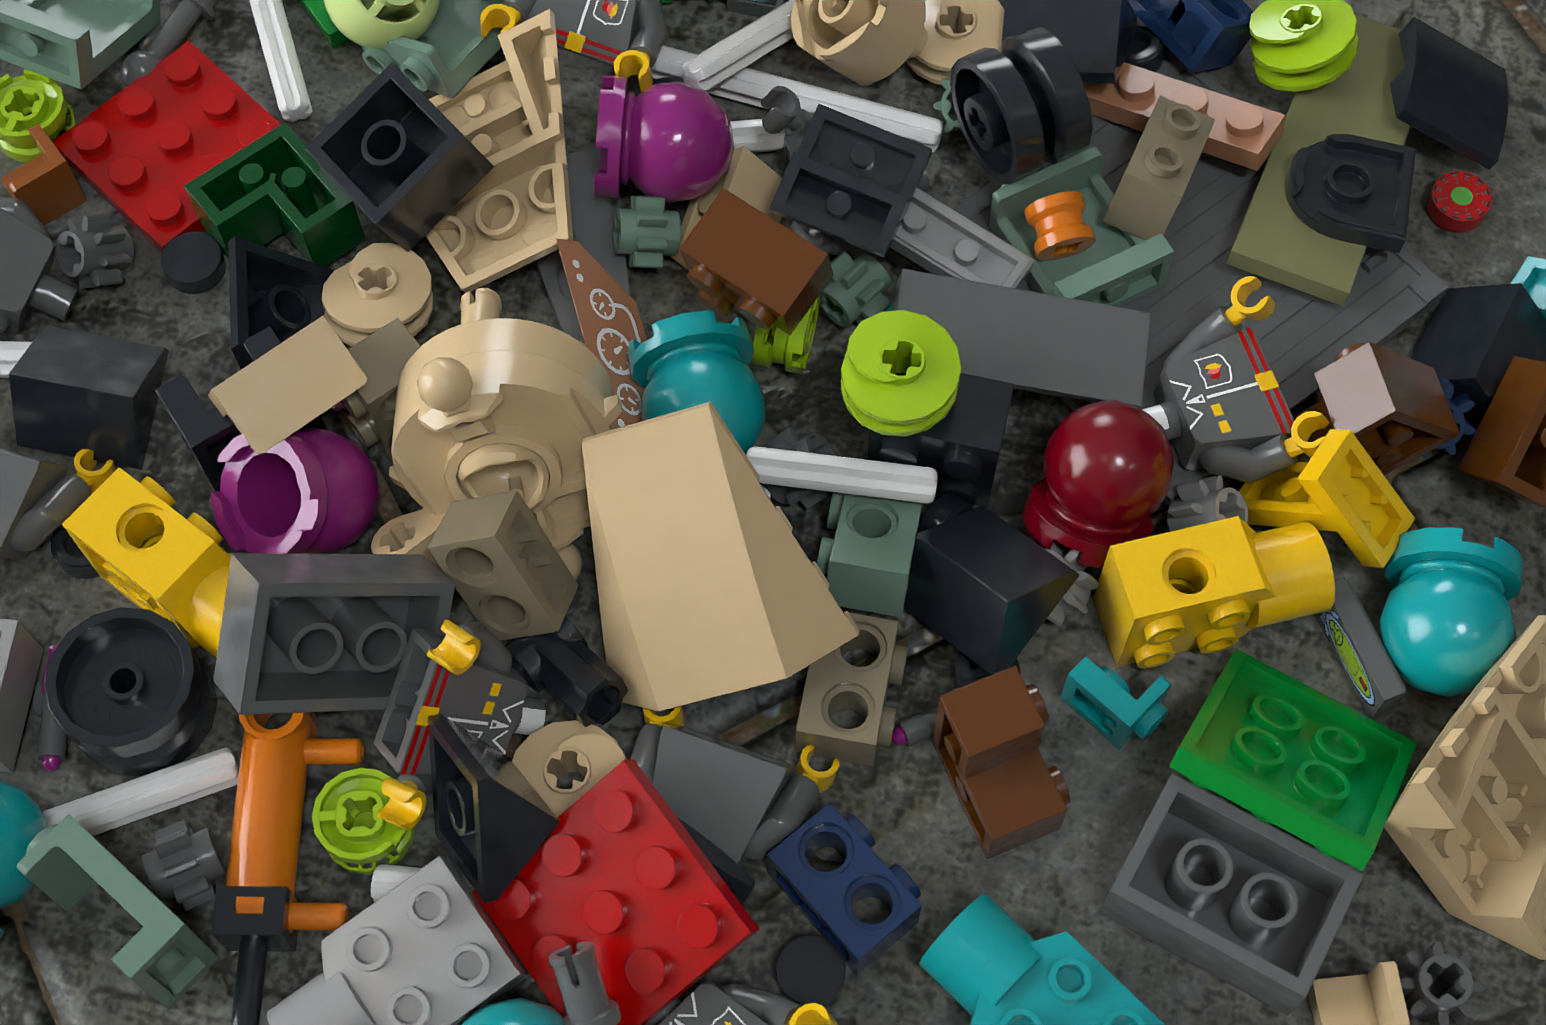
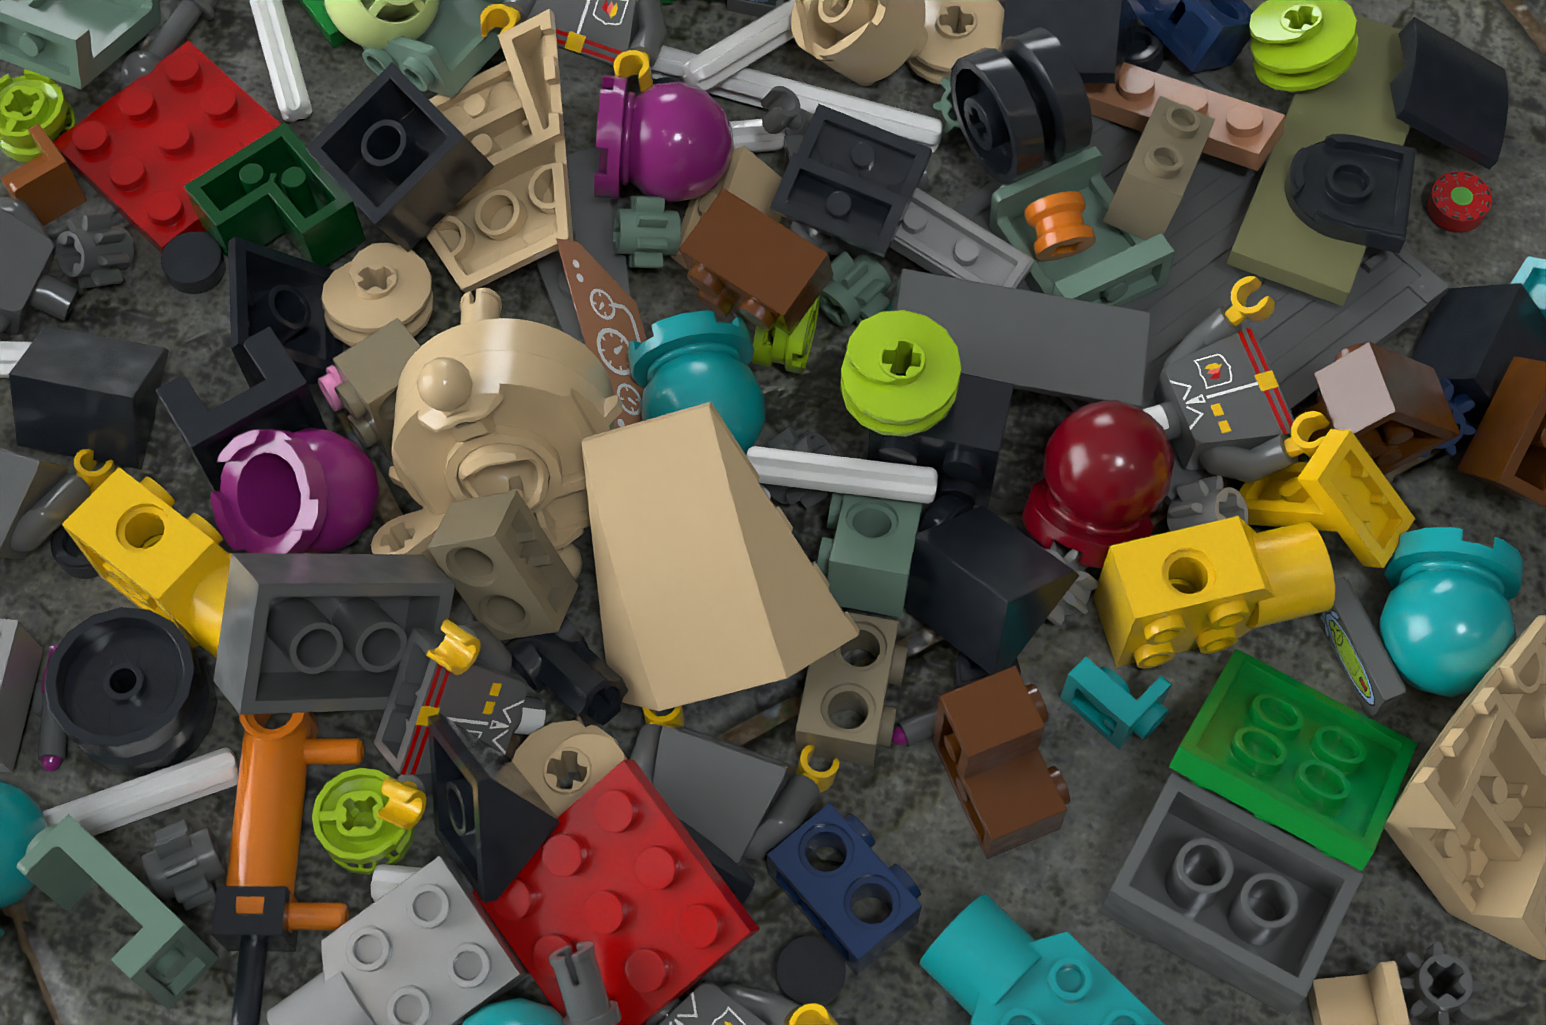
(289, 386): tan panel -> none

